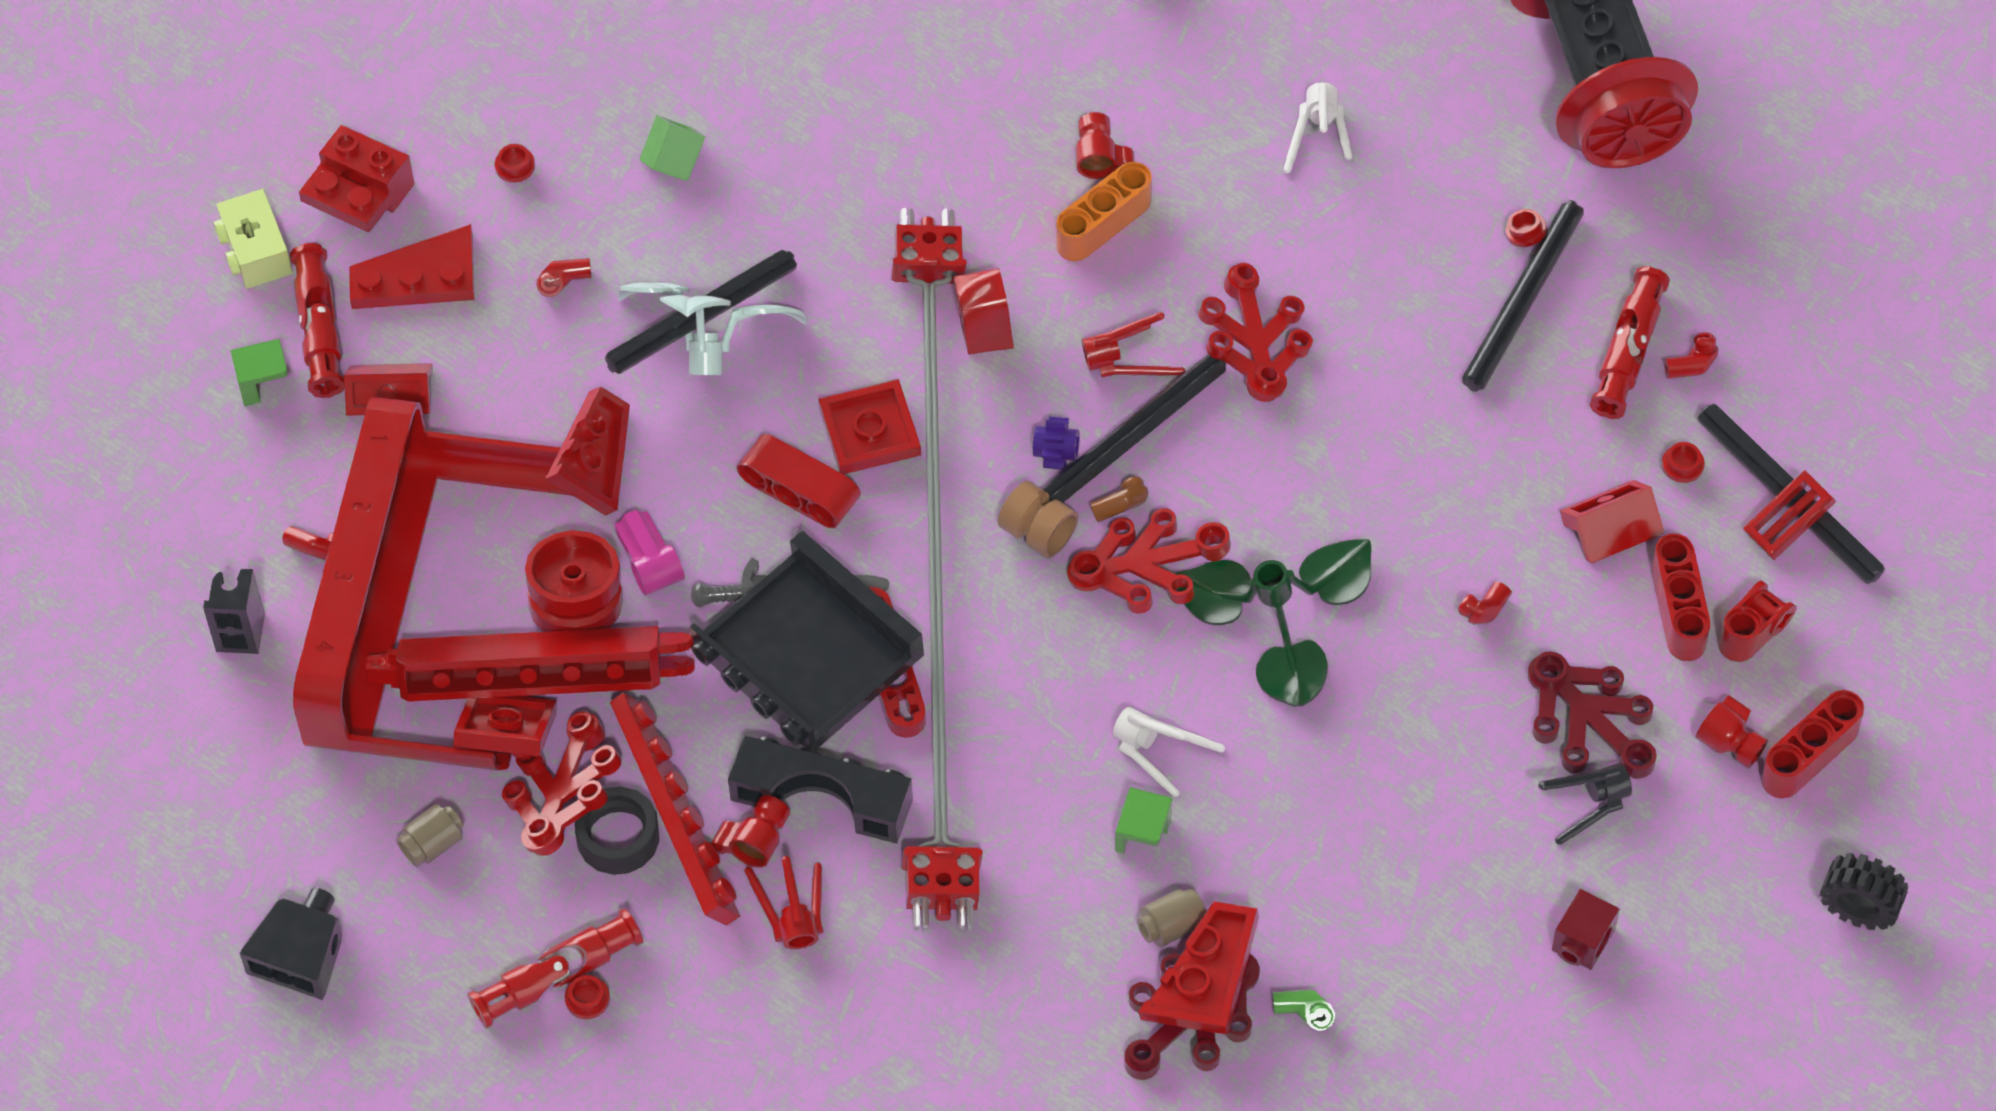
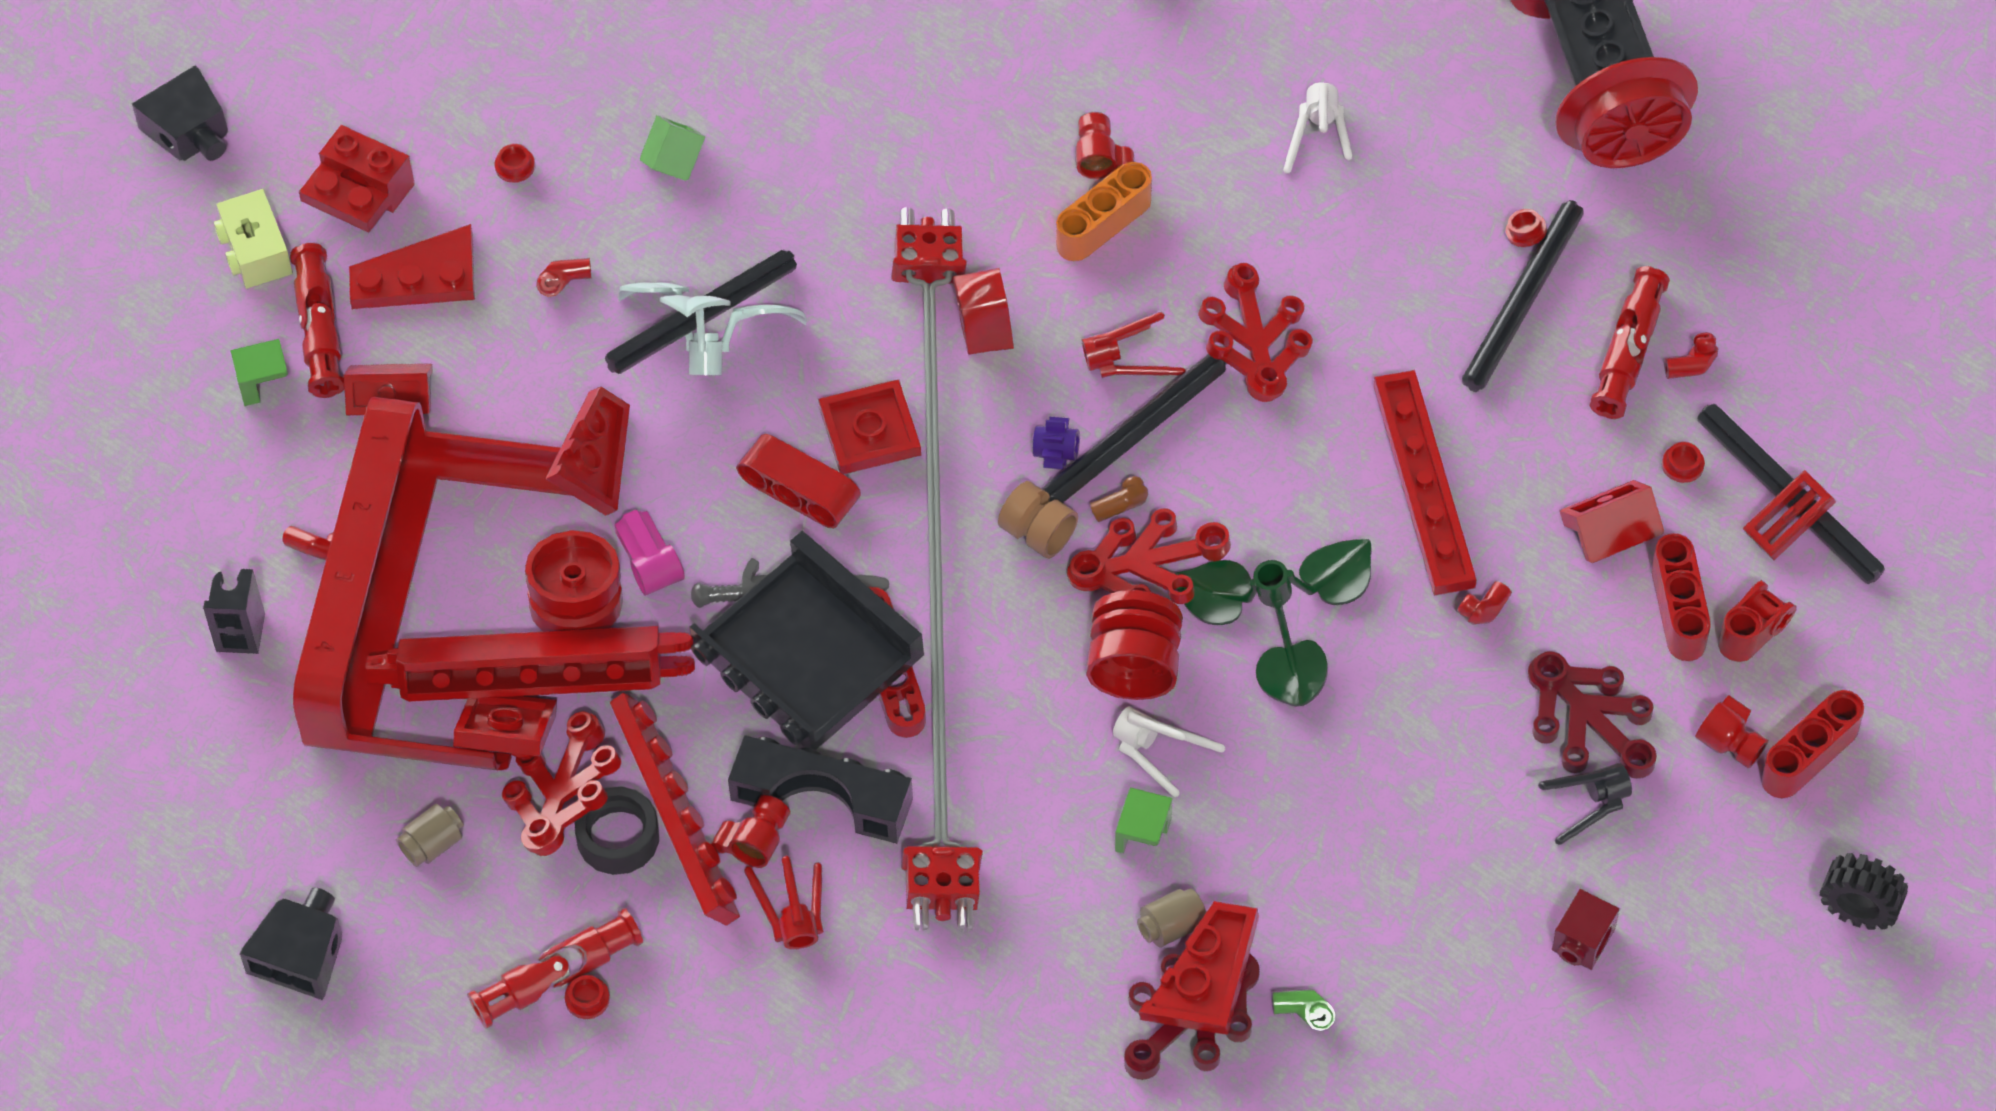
(183, 117): none -> black torso
(1134, 645): none -> red wheel
(1424, 483): none -> red plate

